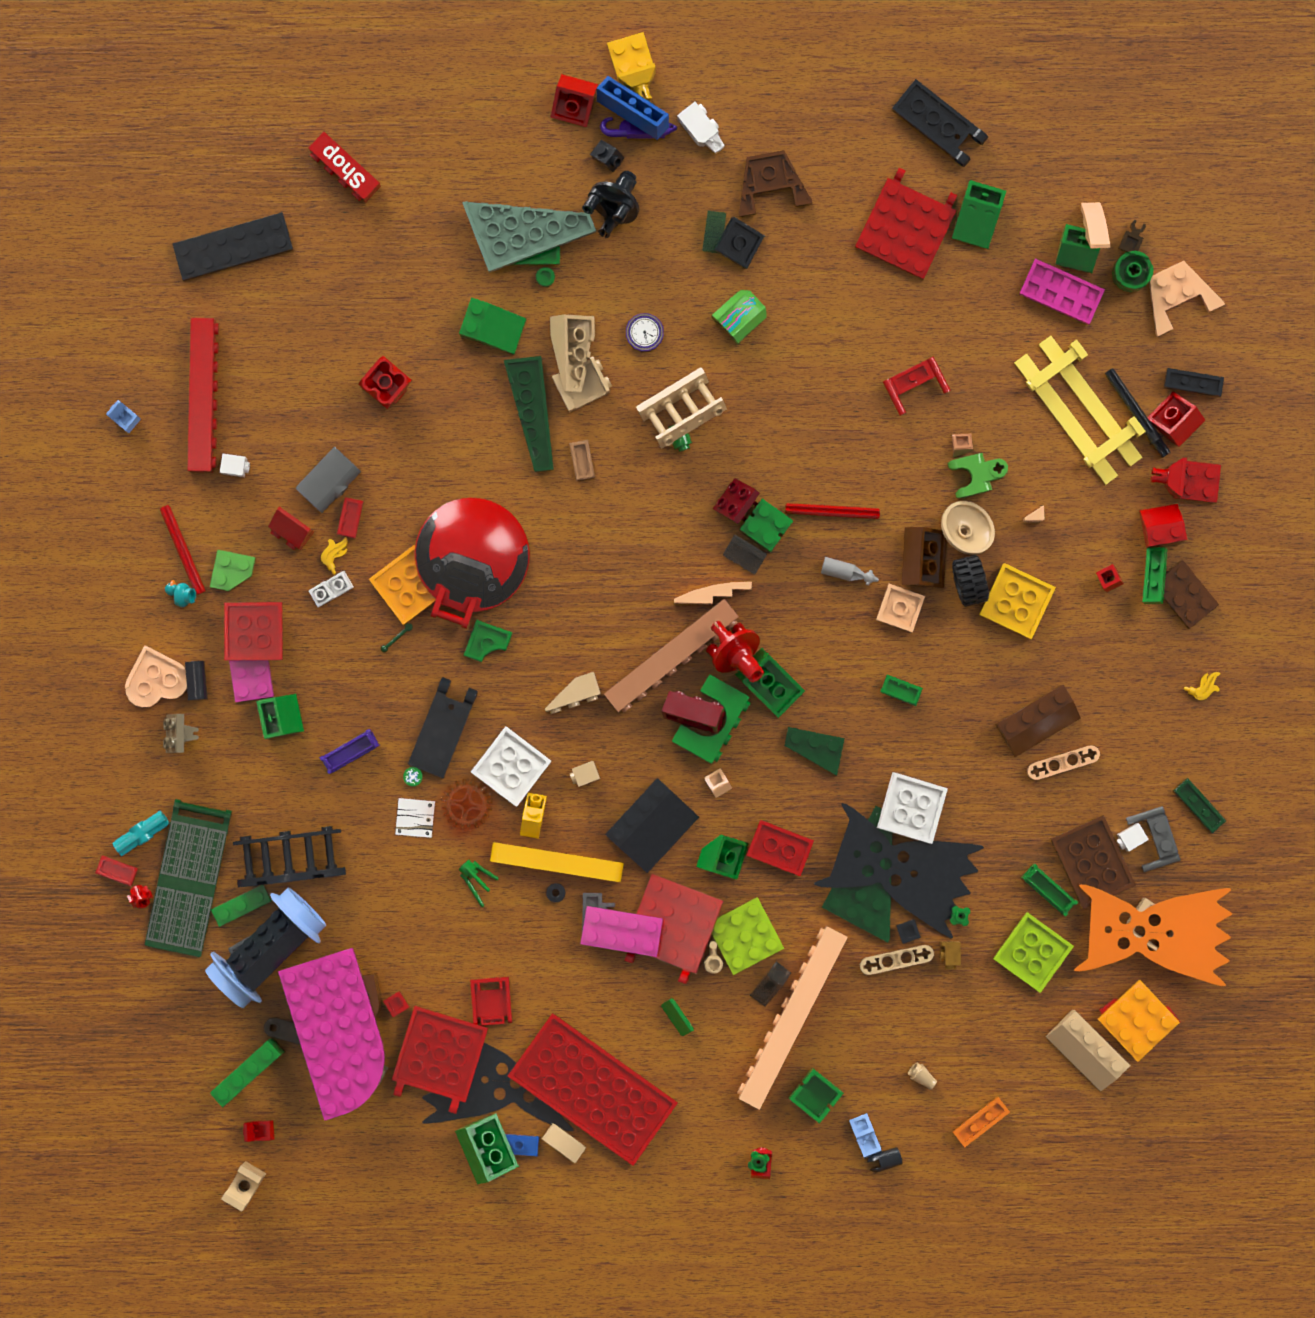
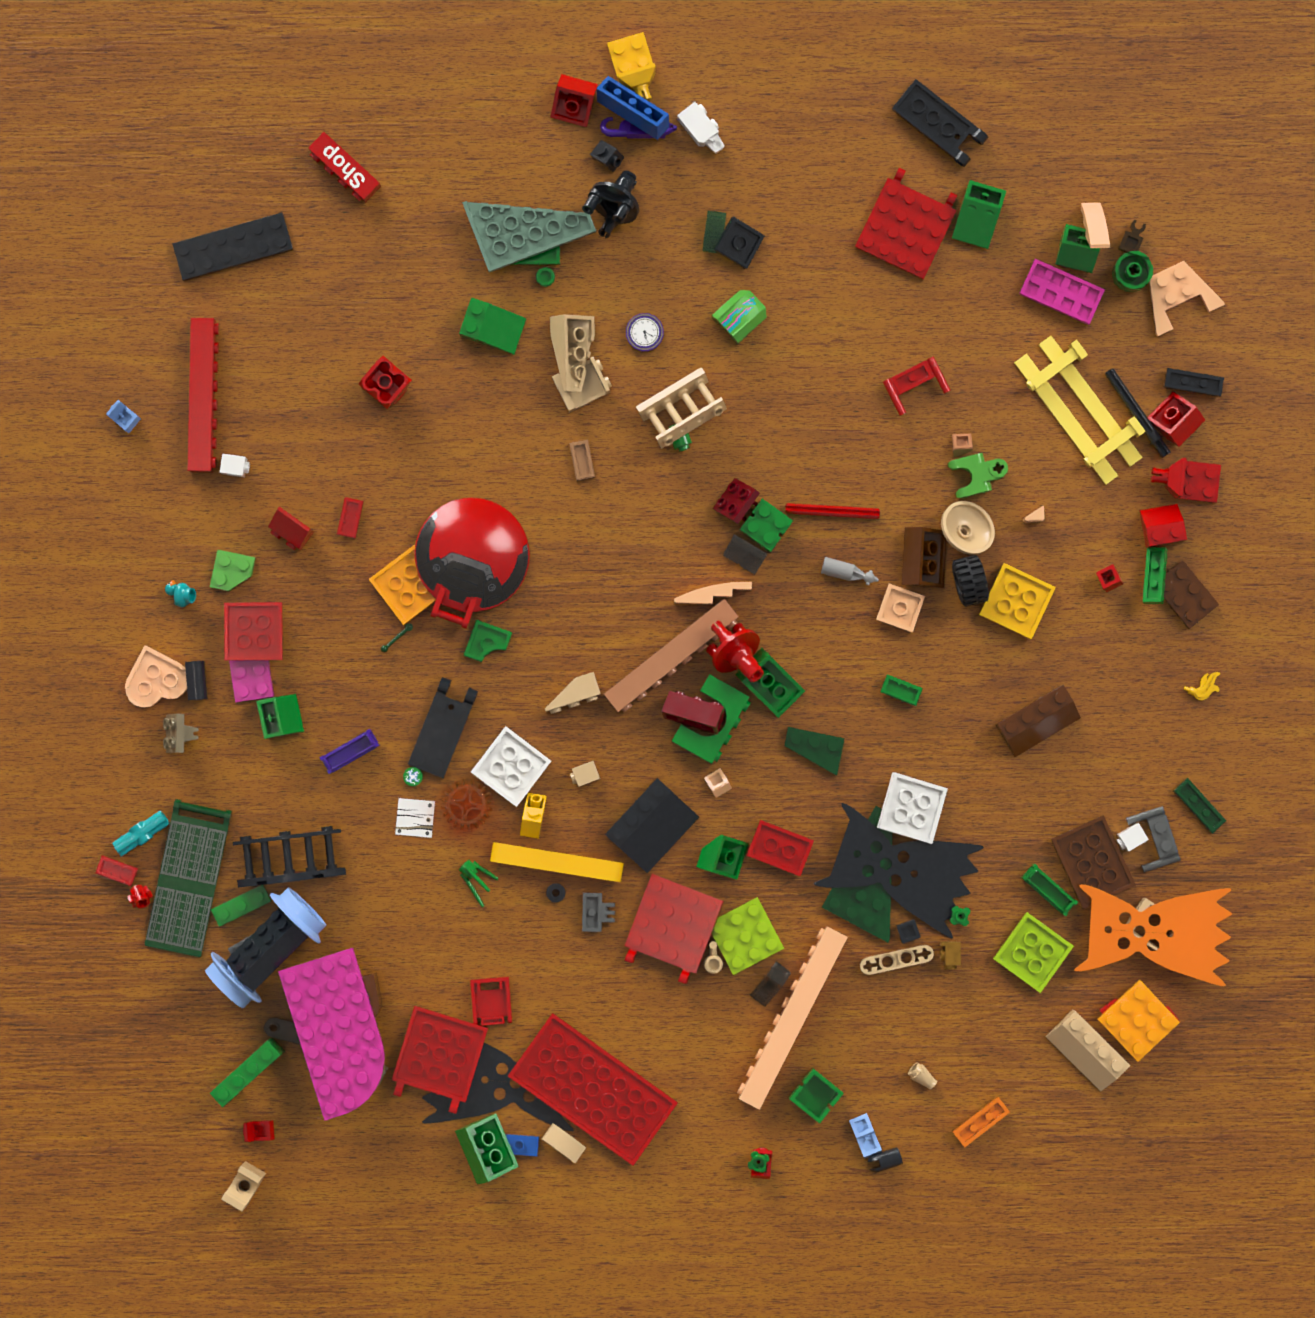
(182, 549): red axle -> none
(328, 479): dark grey panel -> none
(331, 589): white slope -> none
(332, 552): yellow piece -> none
(396, 1004): red plate -> none
(530, 398): dark green wing -> none
(621, 931): dark pink plate -> none
(677, 1017): green slope -> none
(767, 174): reddish brown wing -> none
(1063, 764): light nougat beam -> none

